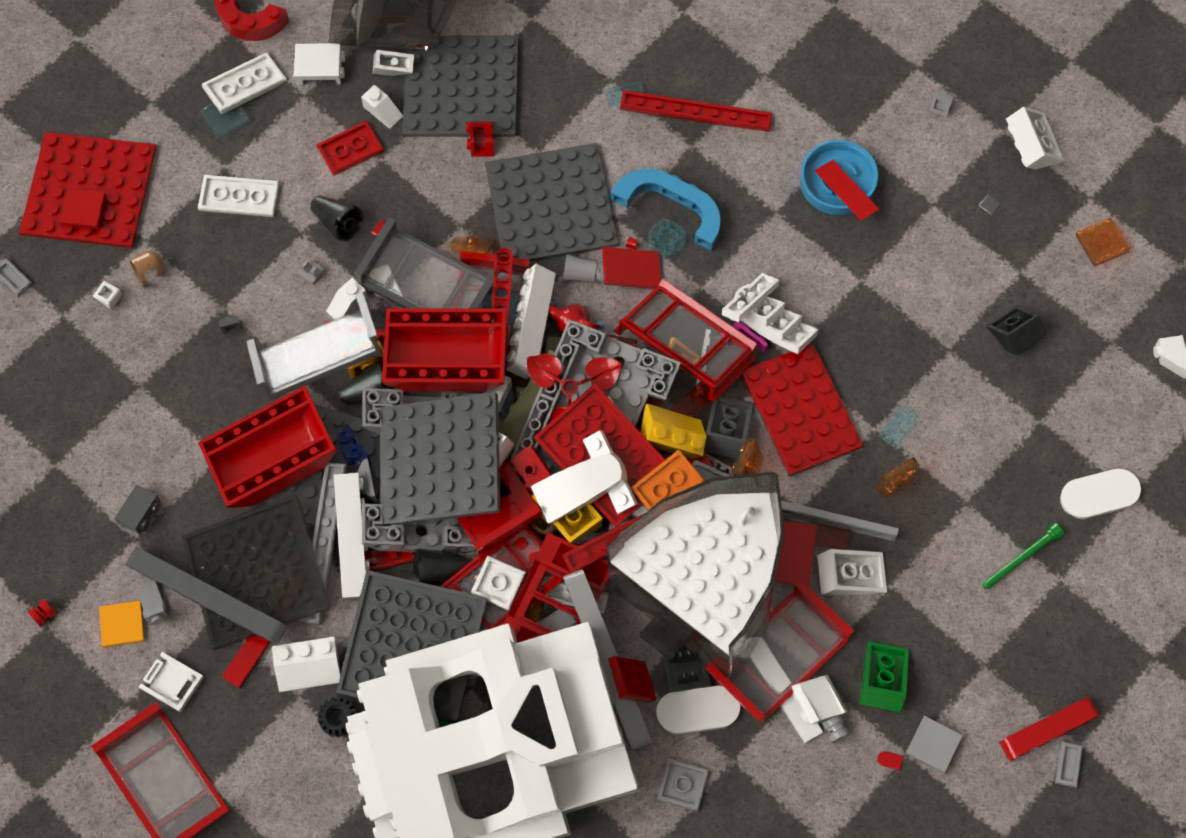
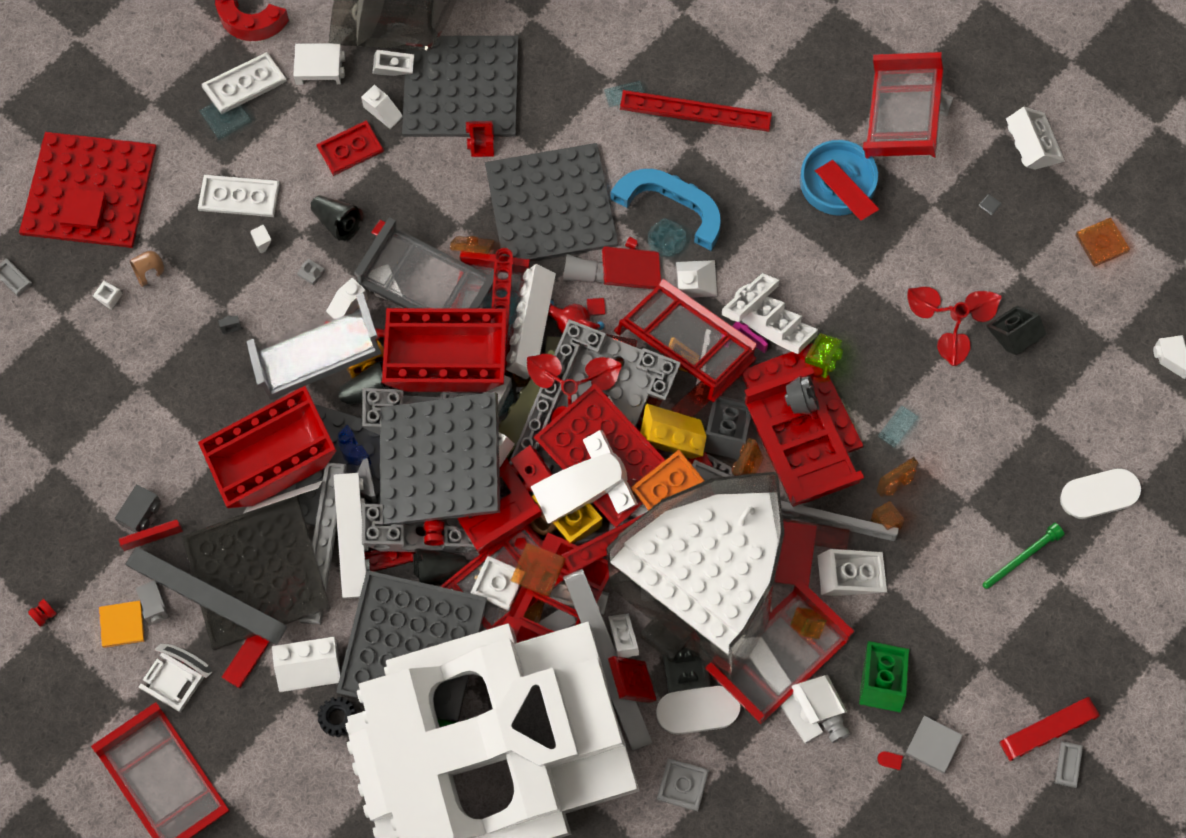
(150, 535): none -> red tile
(185, 657): none -> sticker
(261, 238): none -> white slope
(284, 496): none -> white sticker
(434, 533): none -> red wheel
(538, 570): none -> clear orange plate
(596, 306): none -> red piece
(623, 635): none -> white plate
(697, 278): none -> white slope
(802, 396): none -> dark grey cone
(808, 623): none -> clear orange panel
(813, 480): none -> red piece
(825, 353): none -> clear neon green bracket
(888, 516): none -> clear orange panel
(905, 105): none -> piece
(954, 346): none -> red plant

